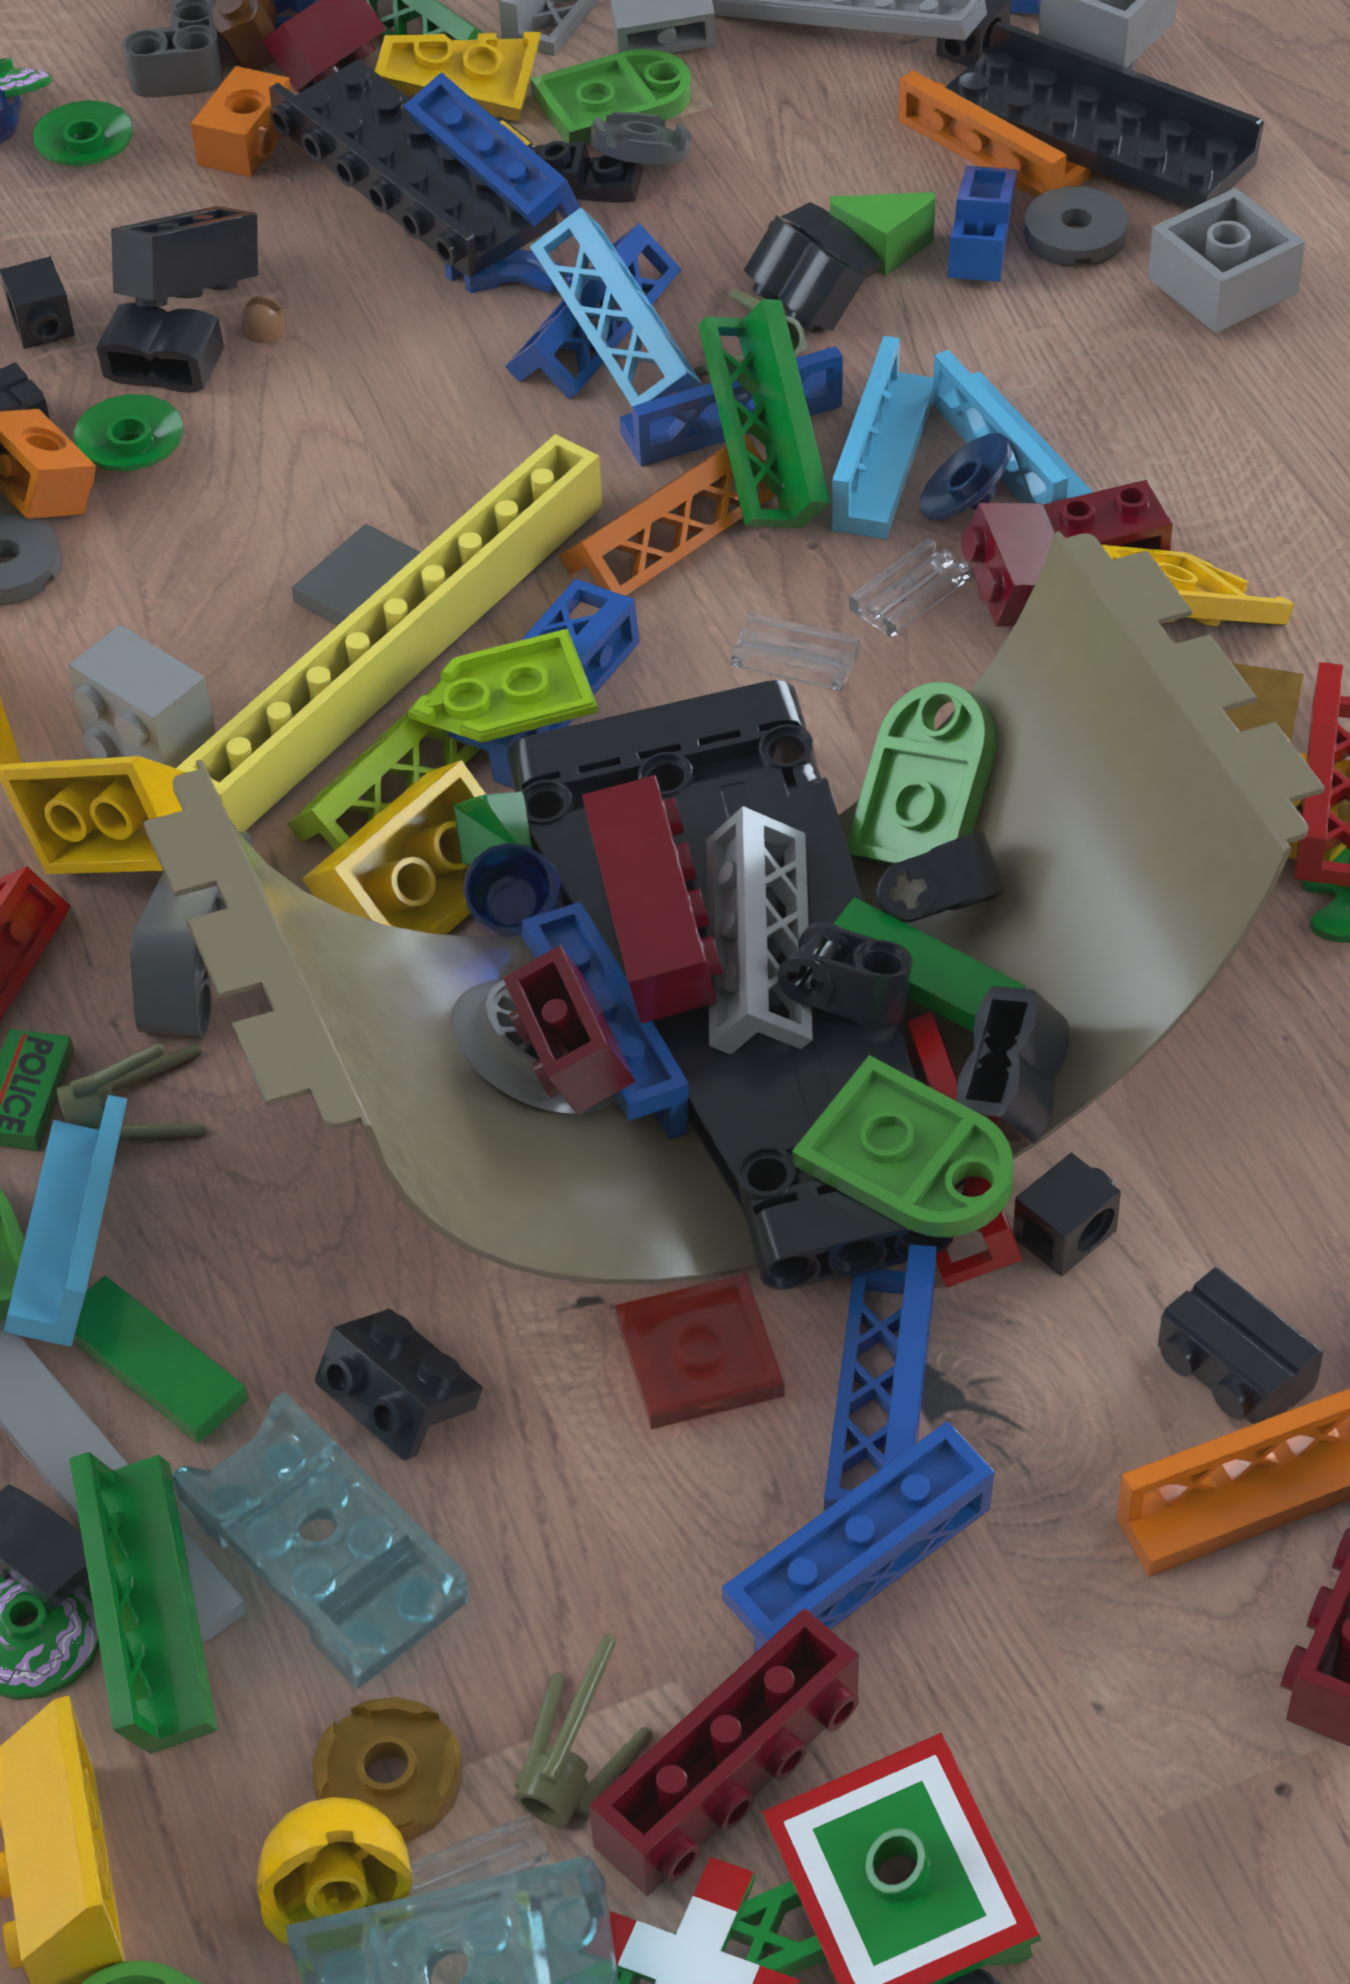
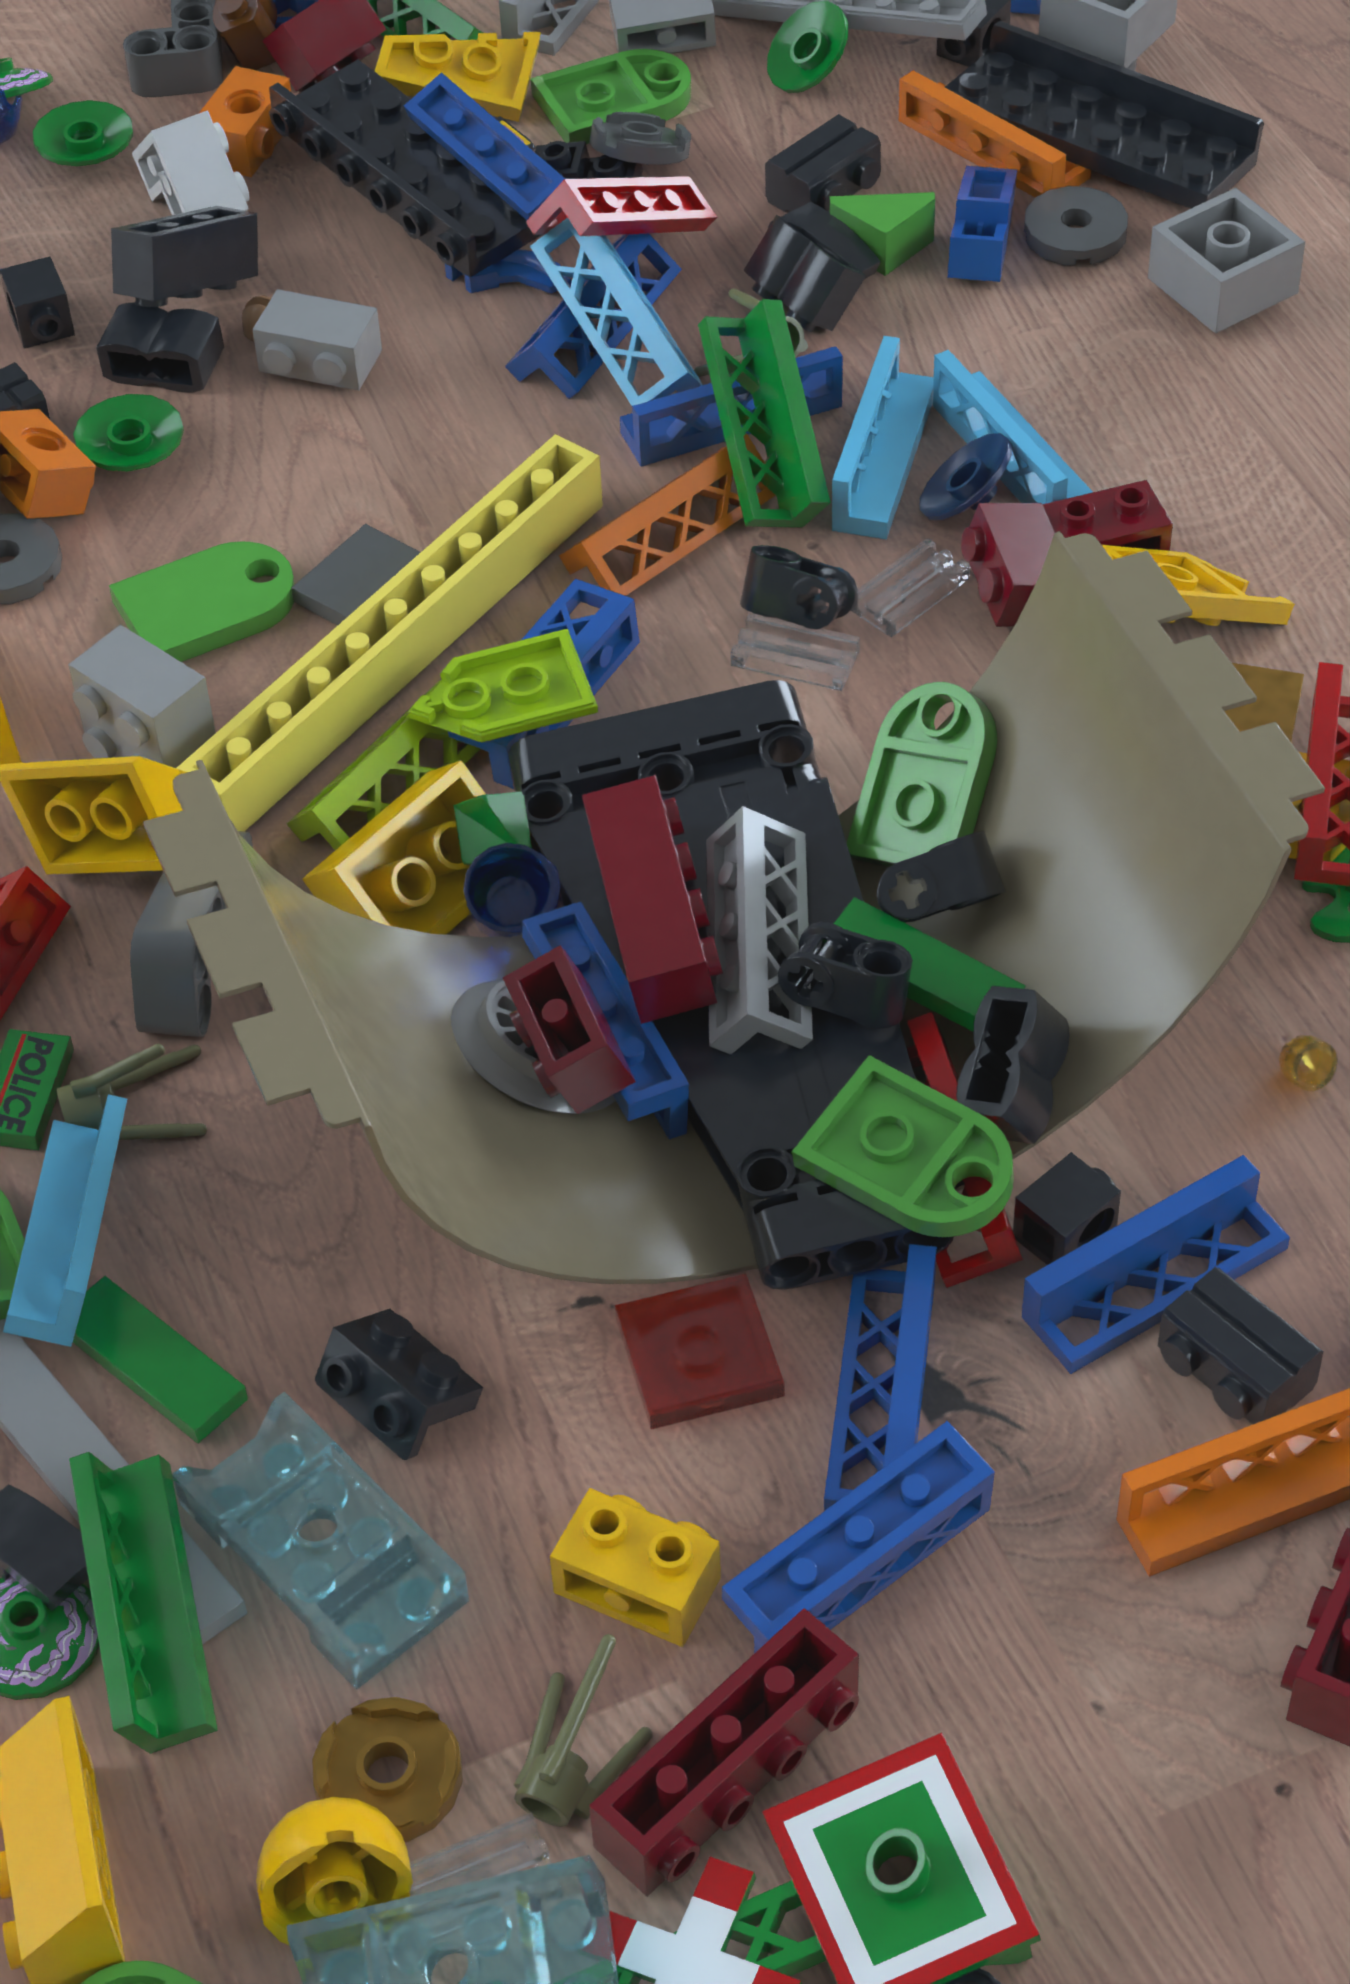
(190, 166): none -> white brick
(207, 598): none -> bright green tile
(317, 339): none -> light grey brick
(624, 206): none -> fence
(636, 1566): none -> yellow brick
(787, 588): none -> black piece
(807, 46): none -> green dish
(823, 164): none -> black brick
(1136, 1248): none -> blue fence
(1316, 1055): none -> clear yellow hinge

